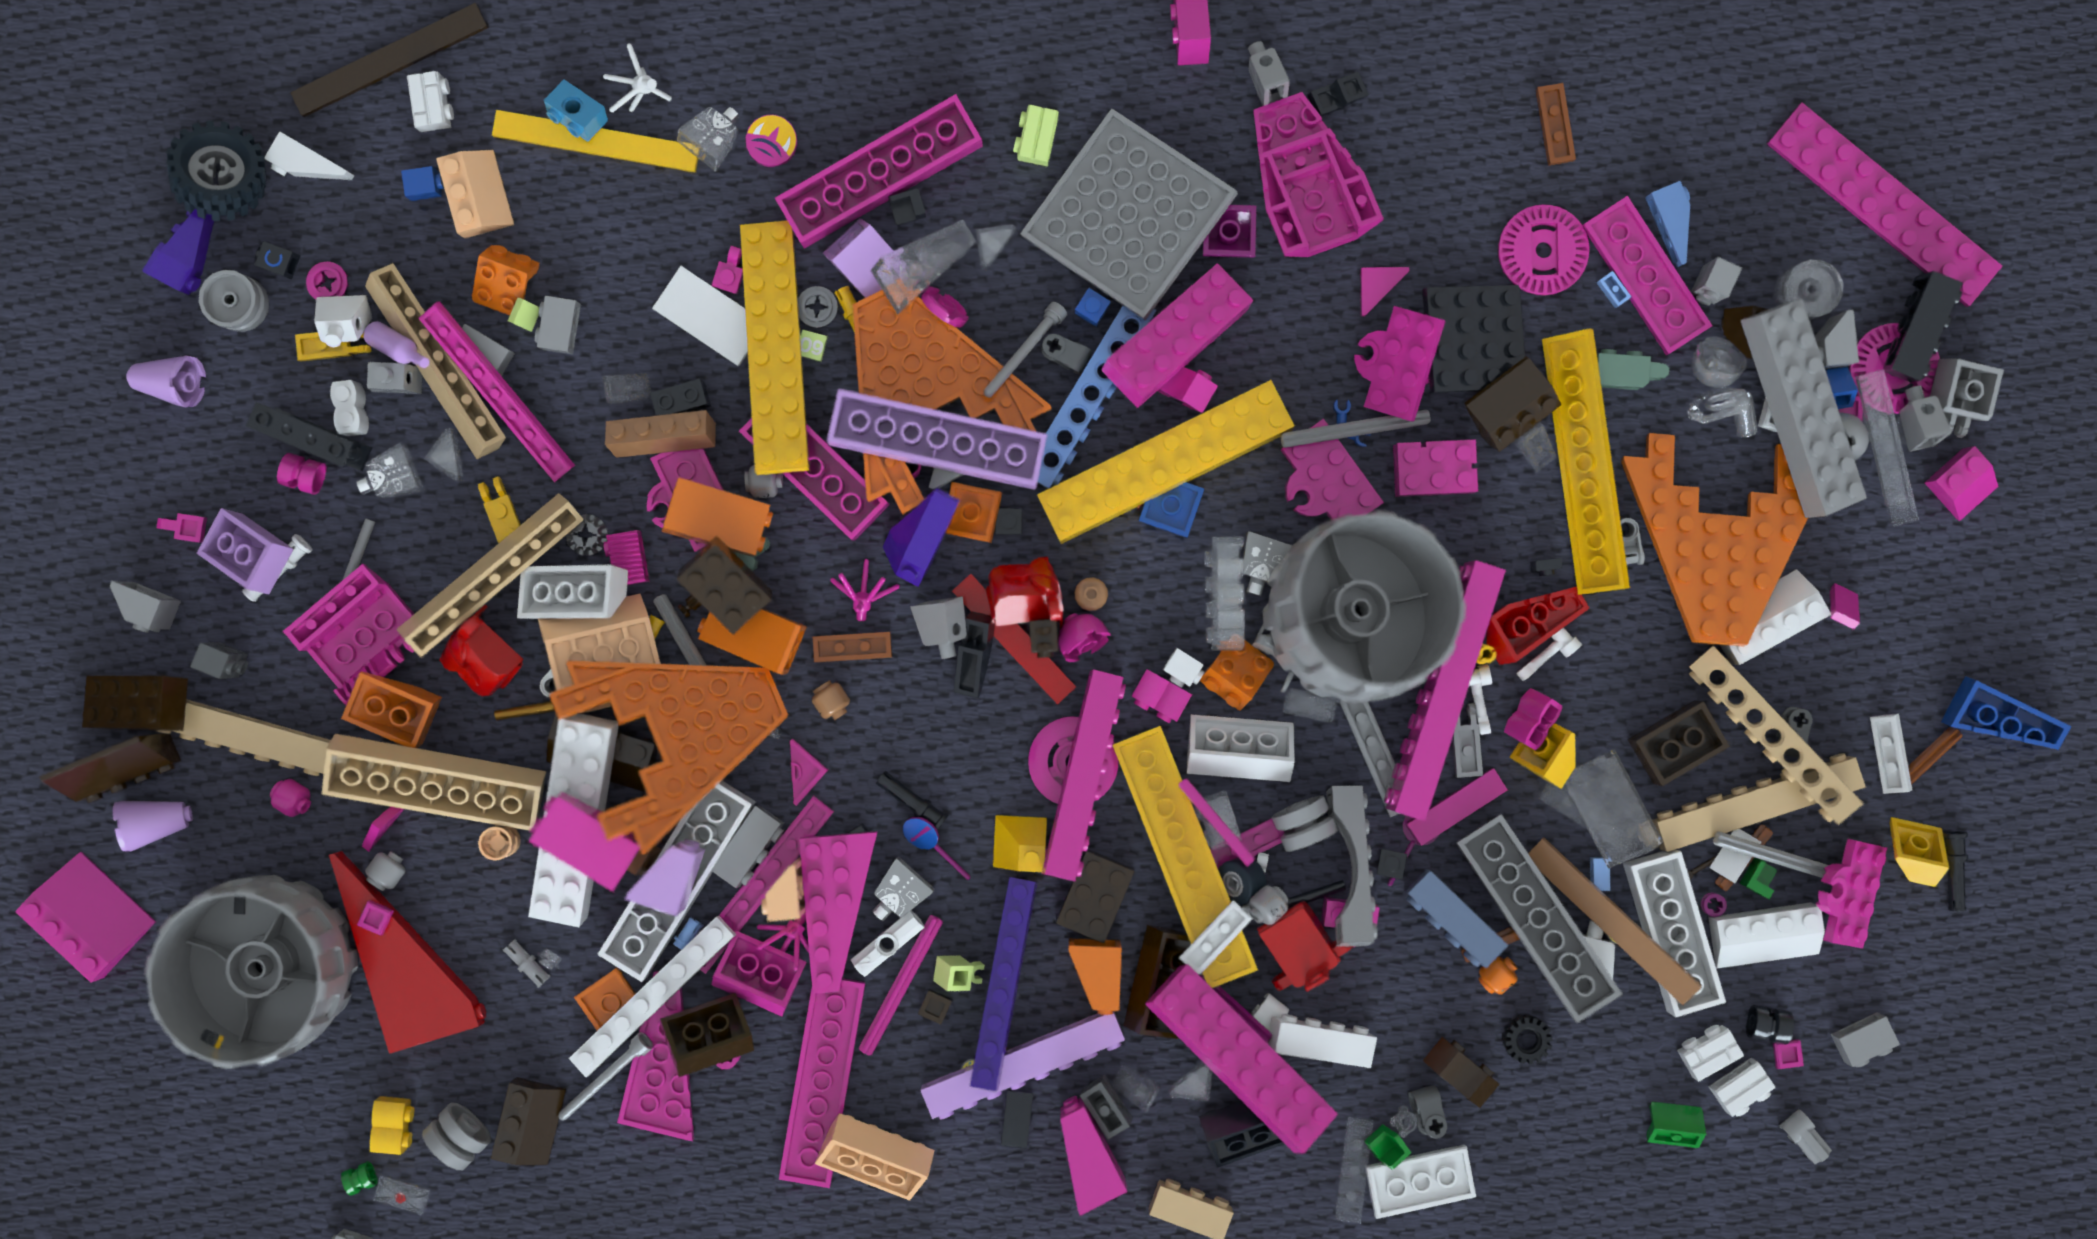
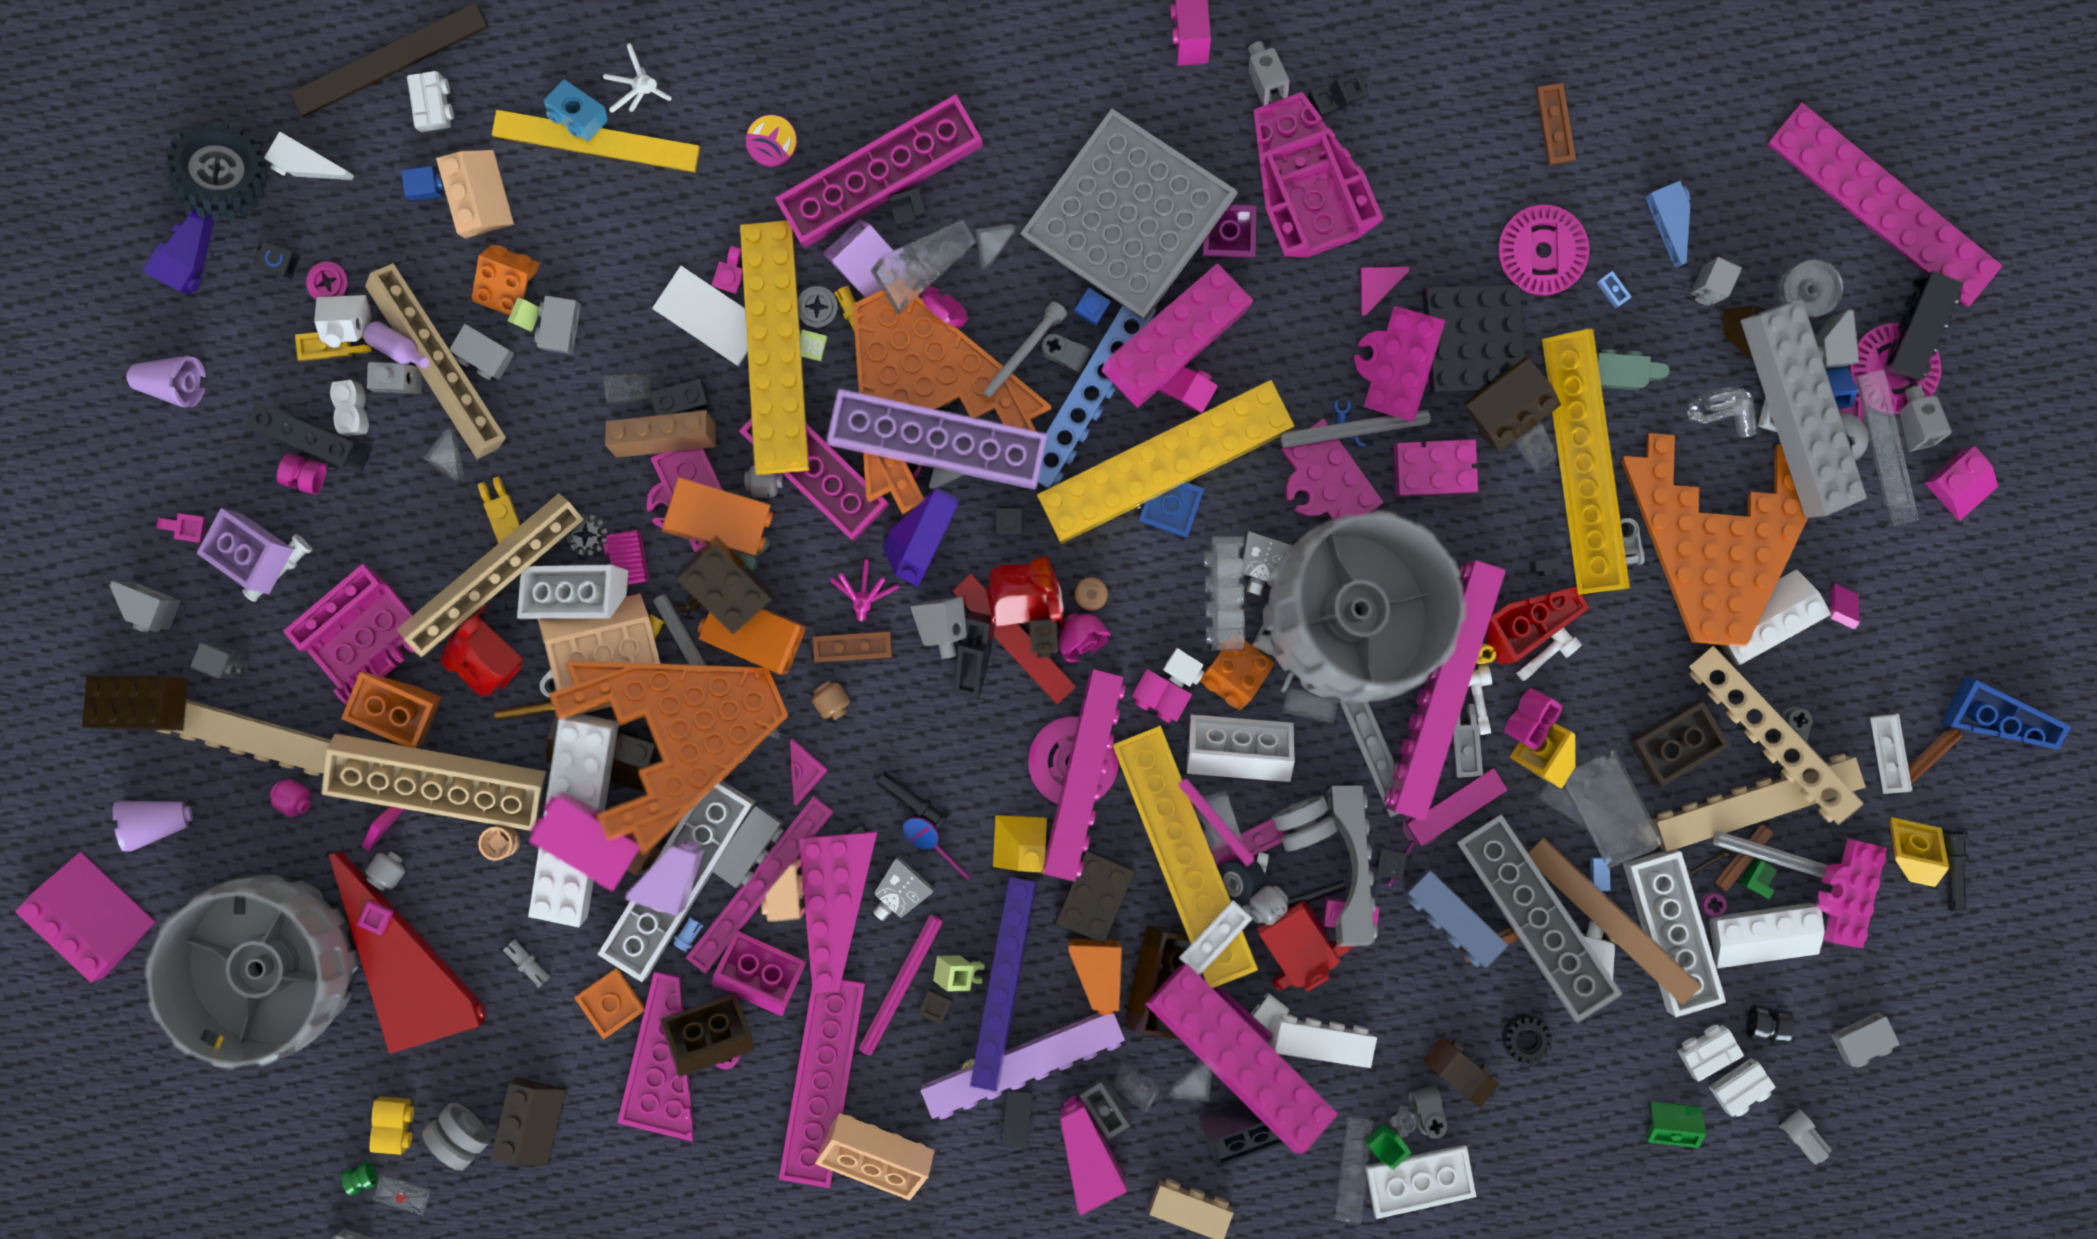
(114, 768): dark brown slope -> none
(233, 301): light grey wheel -> none
(359, 547): light grey bar -> none
(391, 474): clear torso -> none
(496, 391): dark pink tile -> none
(549, 959): clear plate -> none
(640, 1045): light grey piece -> none
(652, 996): white plate -> none
(710, 135): clear torso -> none
(793, 931): dark pink plant -> none
(875, 953): white piece -> none
(975, 513): orange tile -> none
(1037, 135): yellowish green brick -> none
(1498, 975): orange head -> none
(1647, 275): dark pink plate -> none
(1717, 362): clear cylinder -> none
(1732, 863): white sticker -> none
(1788, 1055): dark pink tile -> none
(1966, 392): light grey hinge -> none

